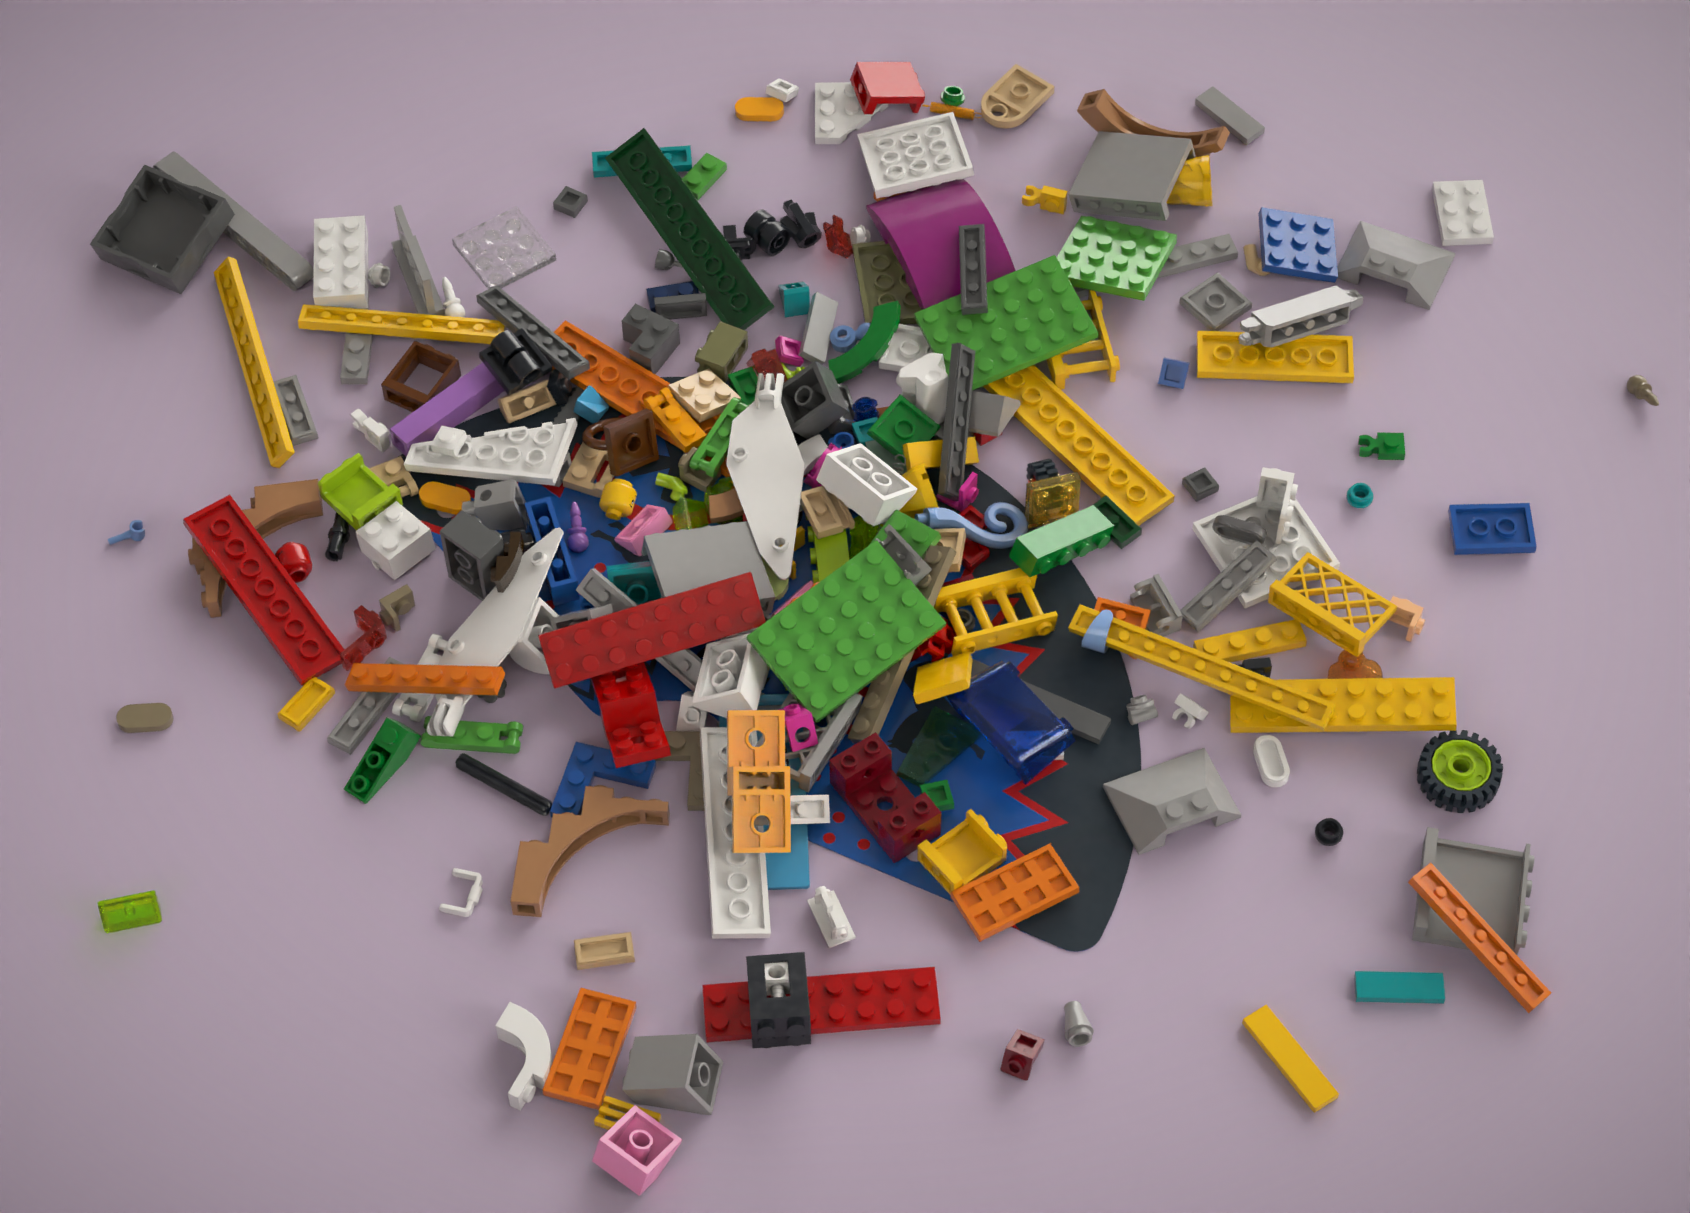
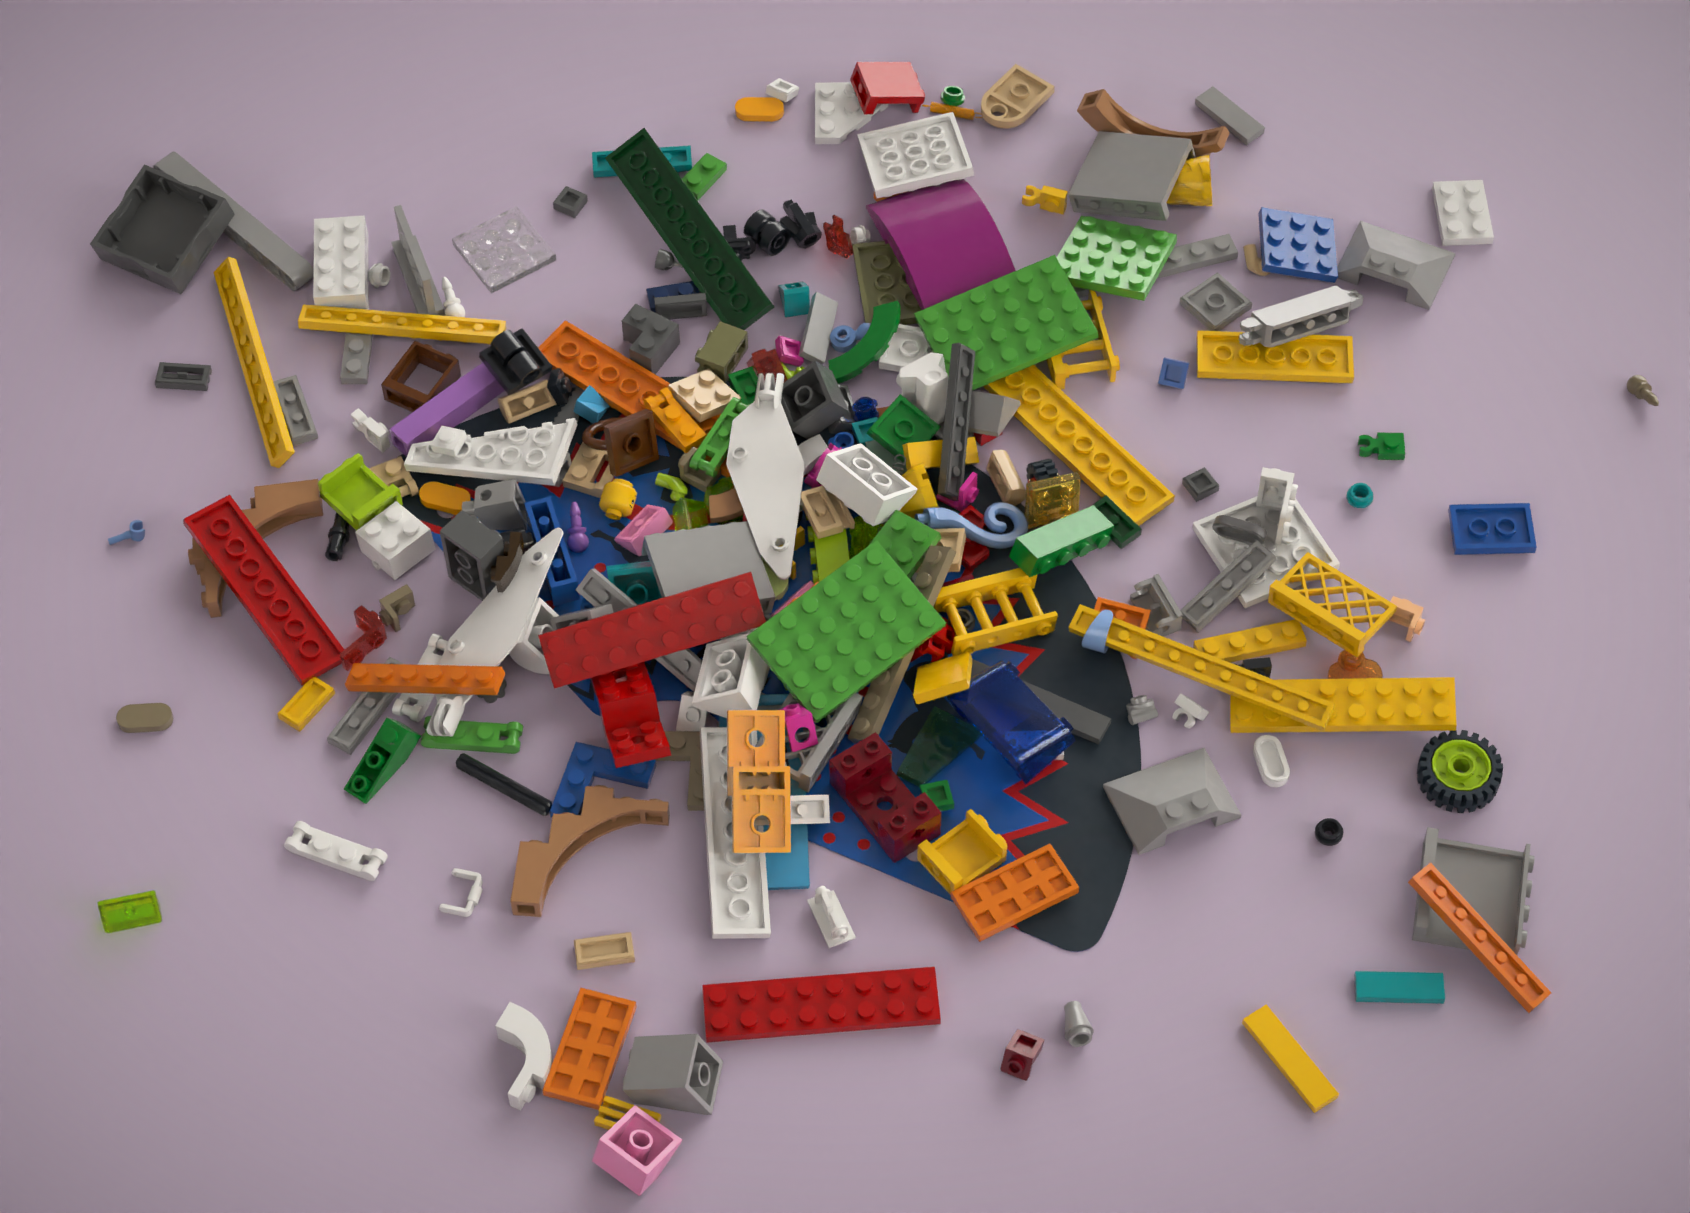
(182, 379): none -> dark grey tile
(295, 560): red head -> none
(335, 851): none -> white plate
(515, 317): dark grey tile -> none
(781, 1018): black brick -> none
(904, 555): light grey hinge -> none
(973, 269): dark grey tile -> none
(1005, 478): none -> tan brick

